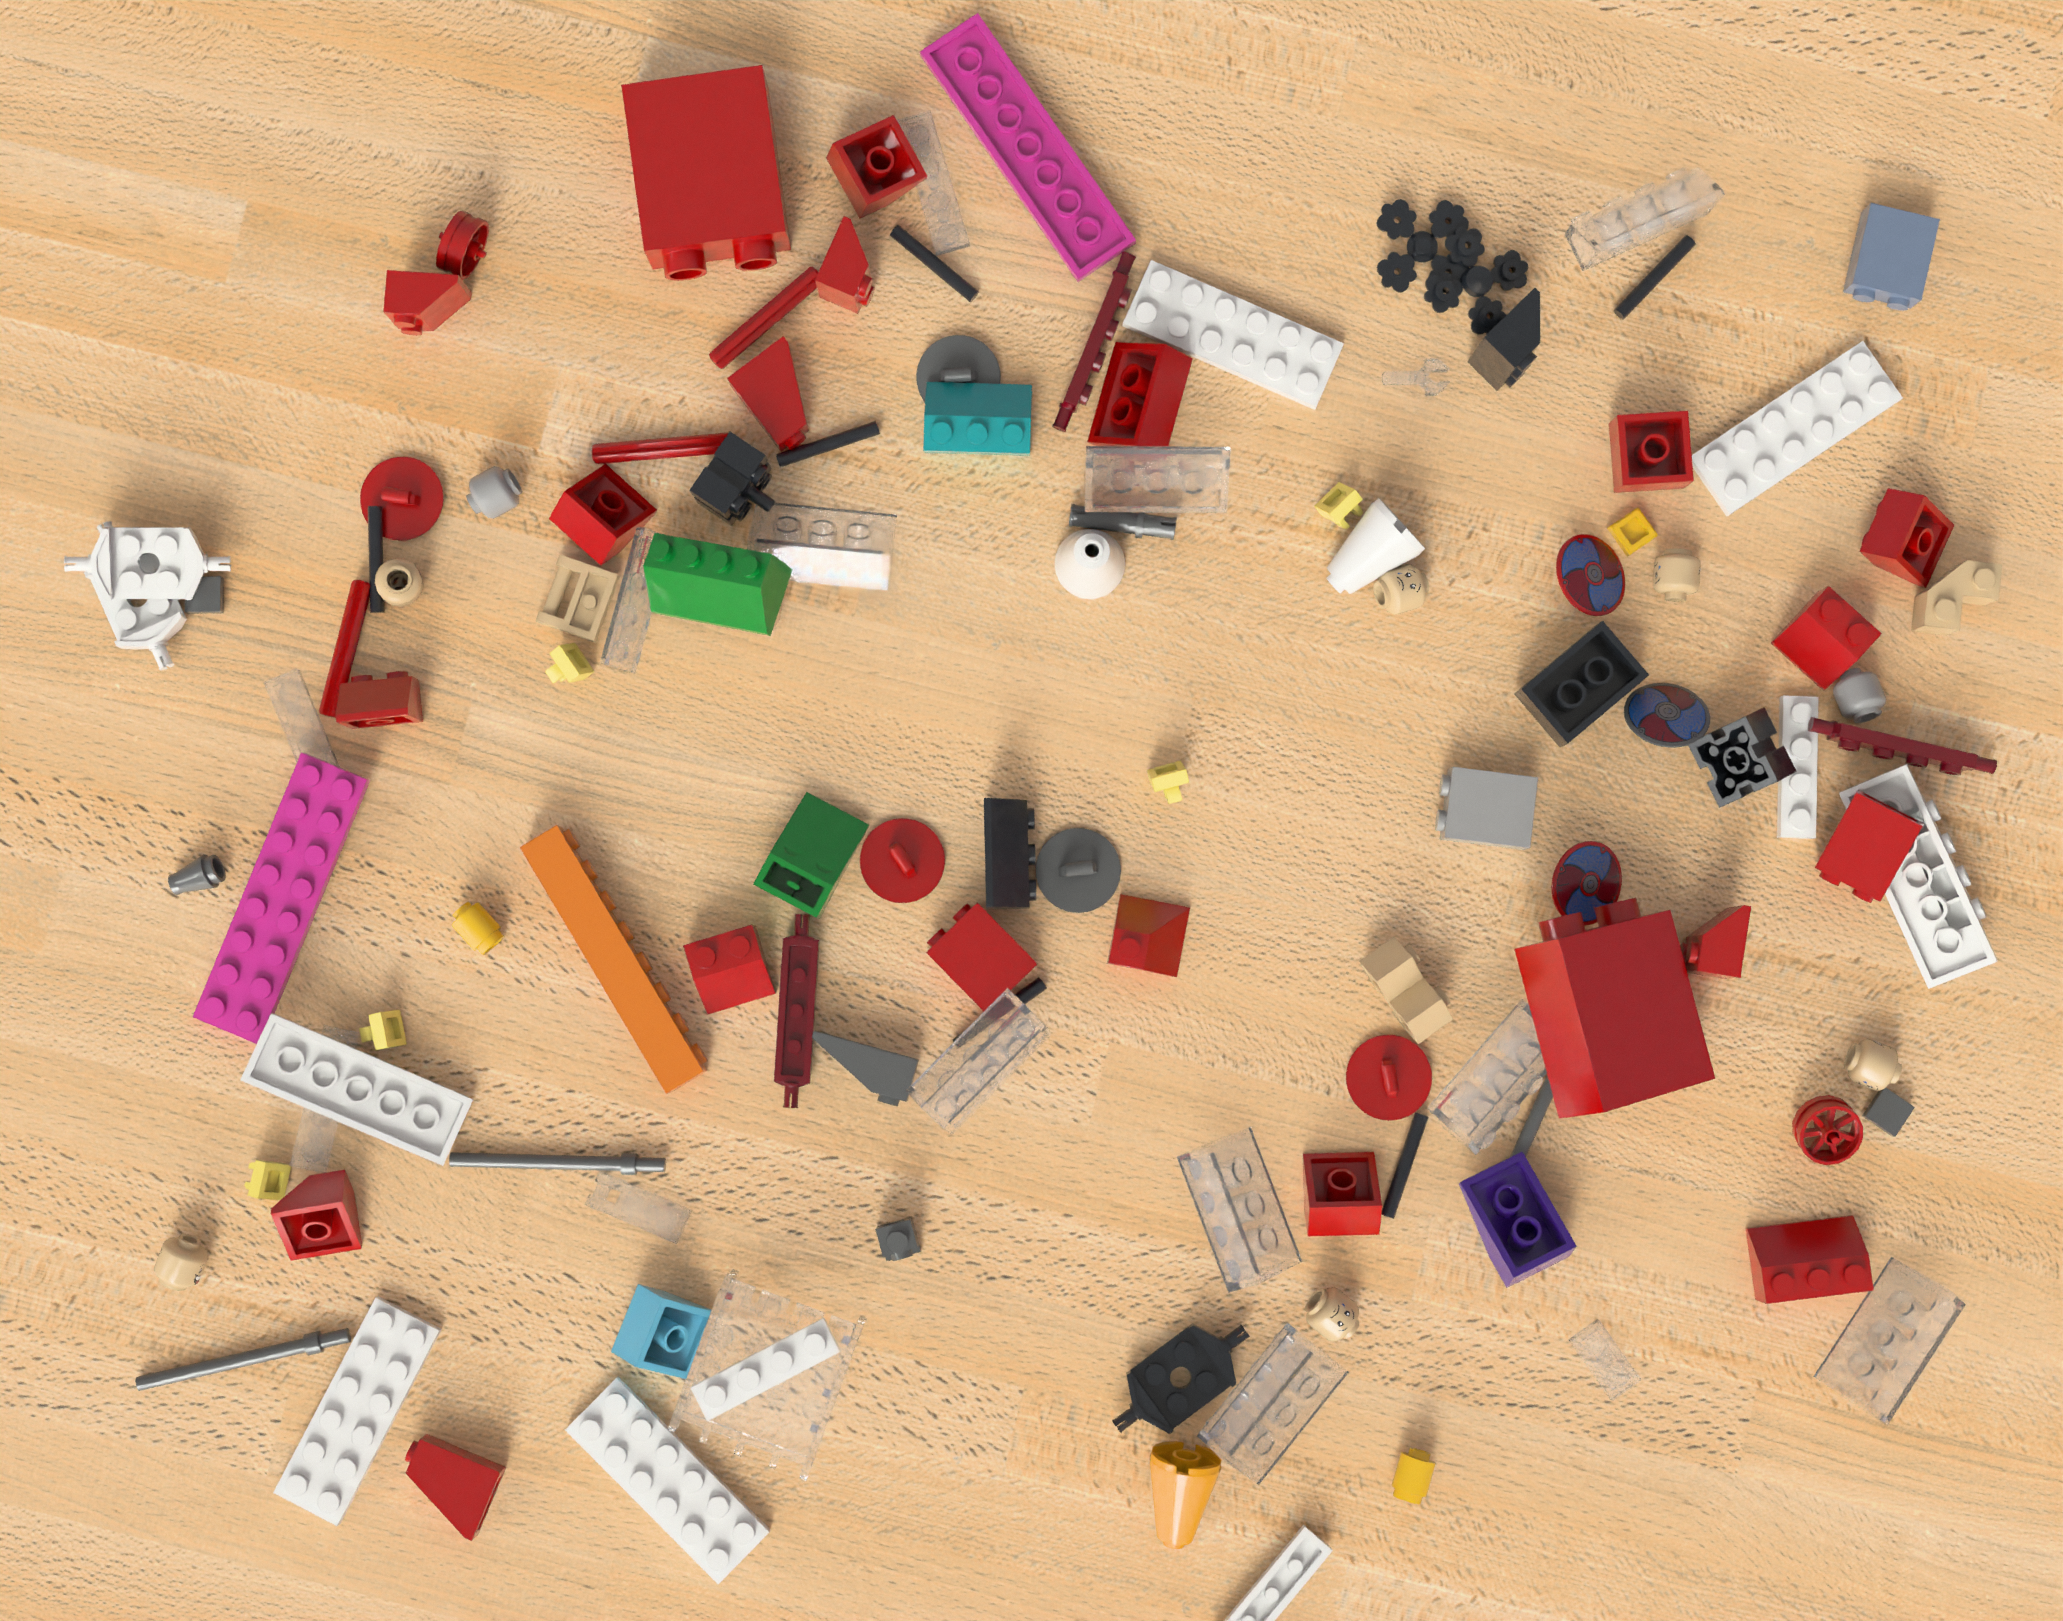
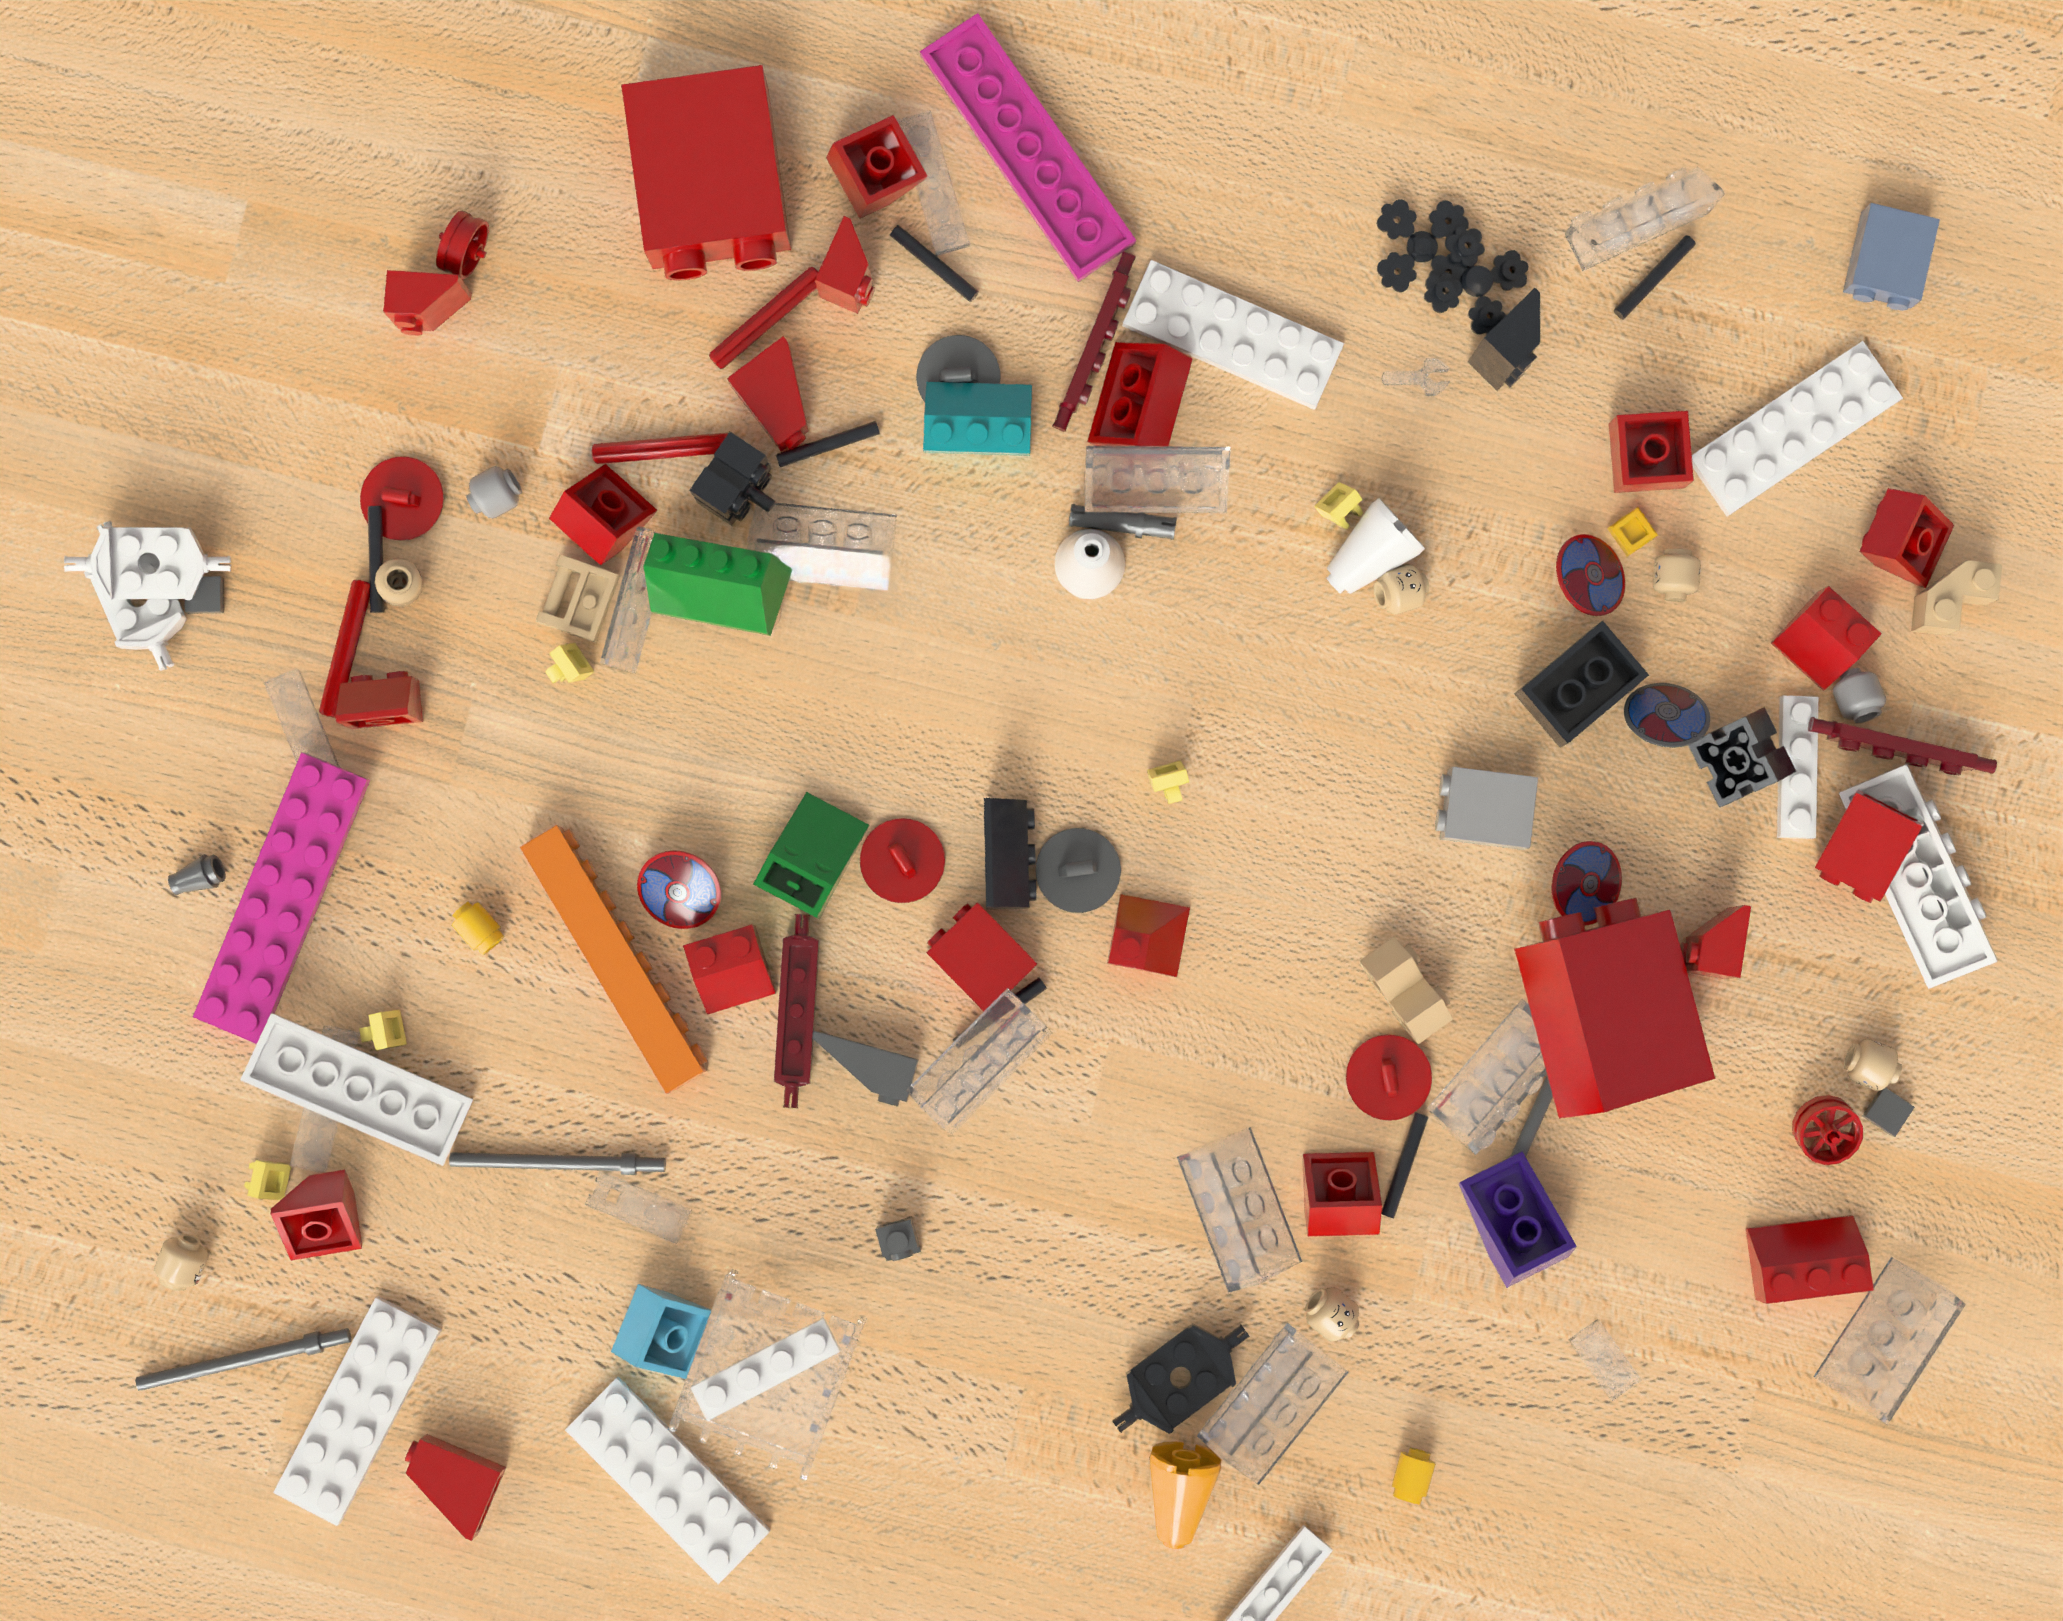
(679, 889): none -> shield

